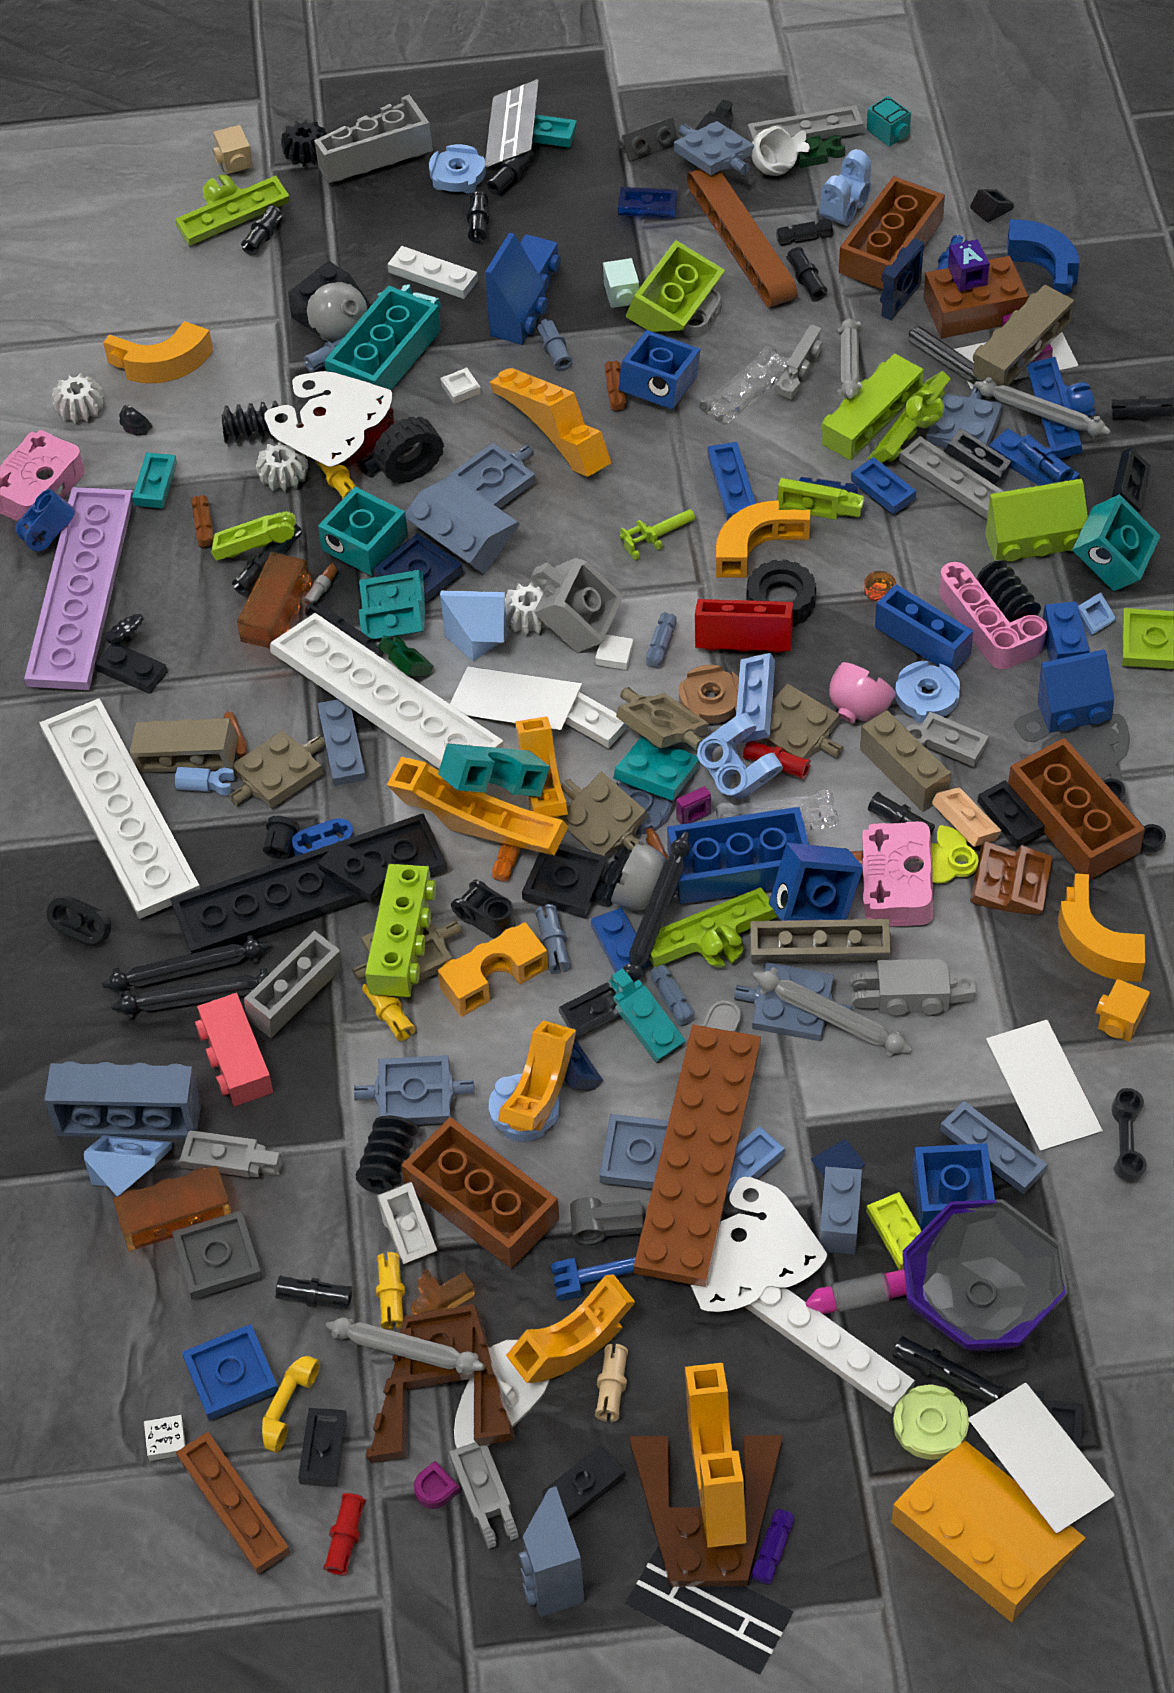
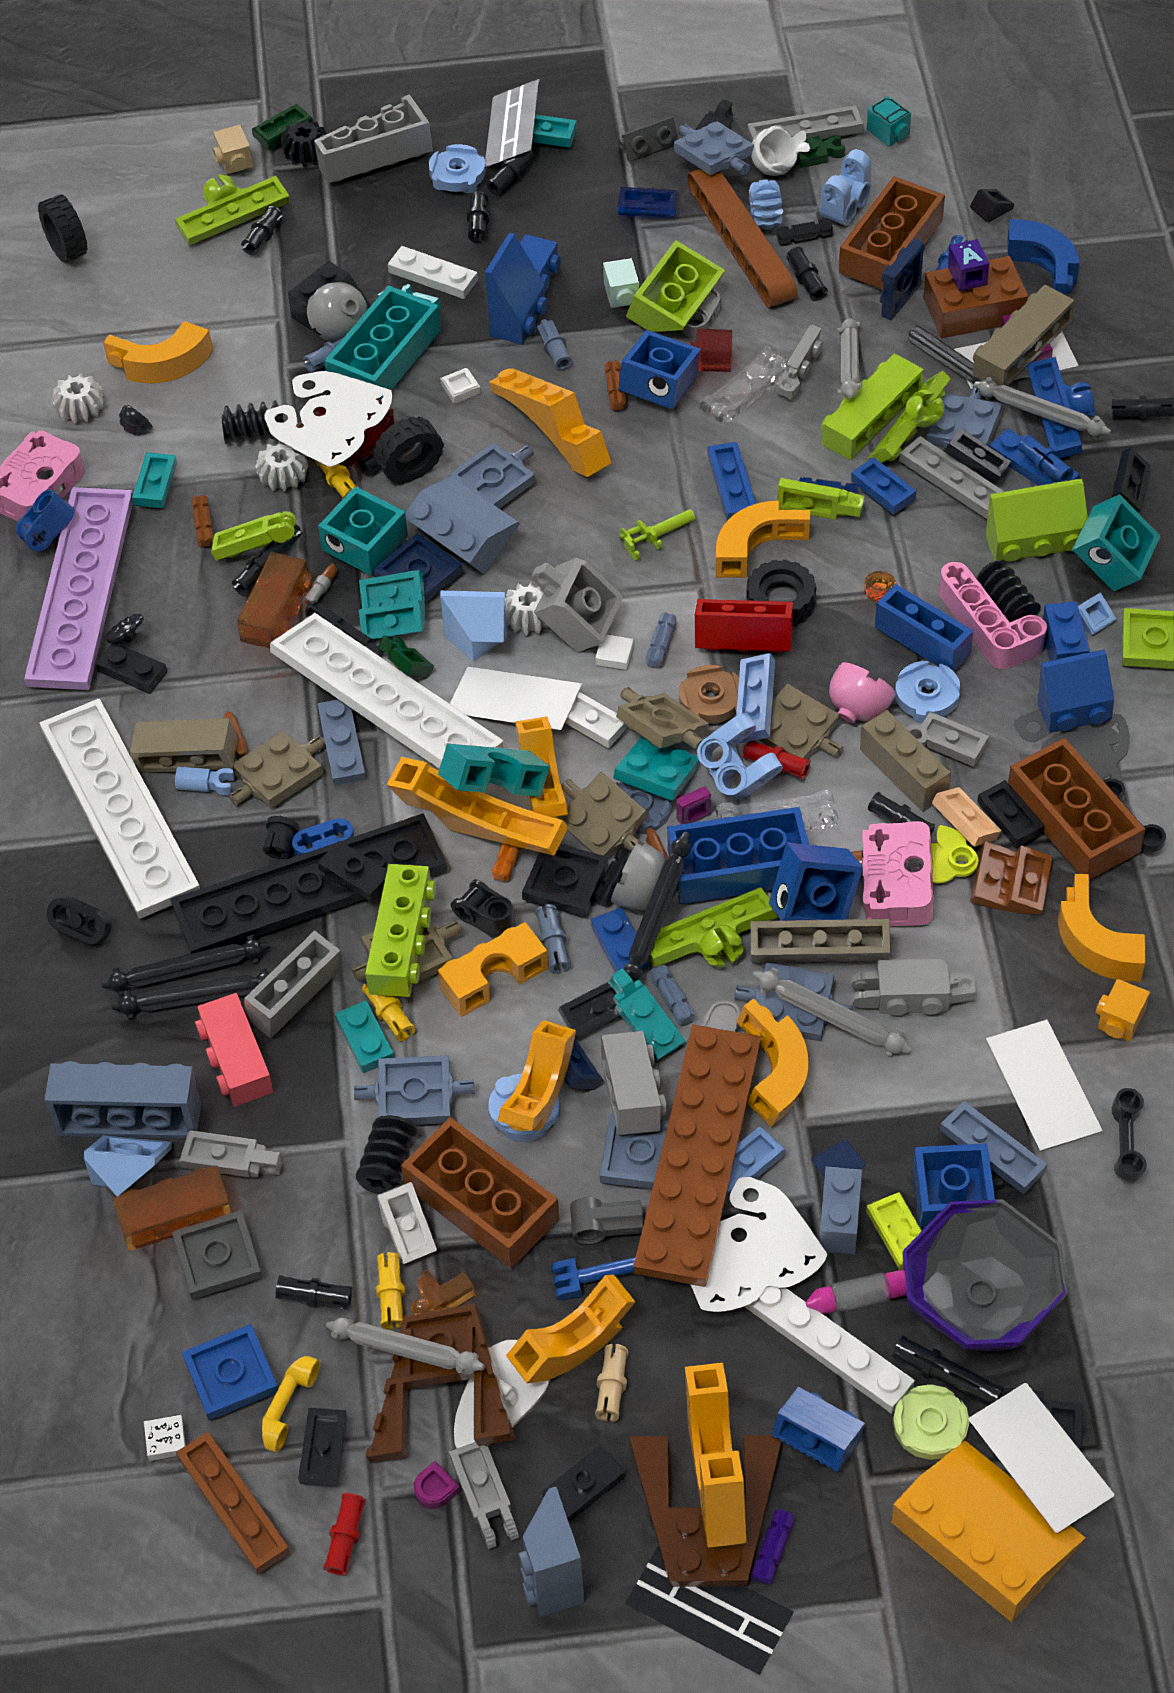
(62, 228): none -> black tyre
(270, 131): none -> dark green plate
(363, 1035): none -> teal plate
(632, 1082): none -> light grey brick
(715, 349): none -> clear red brick
(765, 204): none -> light blue gear
(787, 1059): none -> light orange arch
(818, 1428): none -> brick

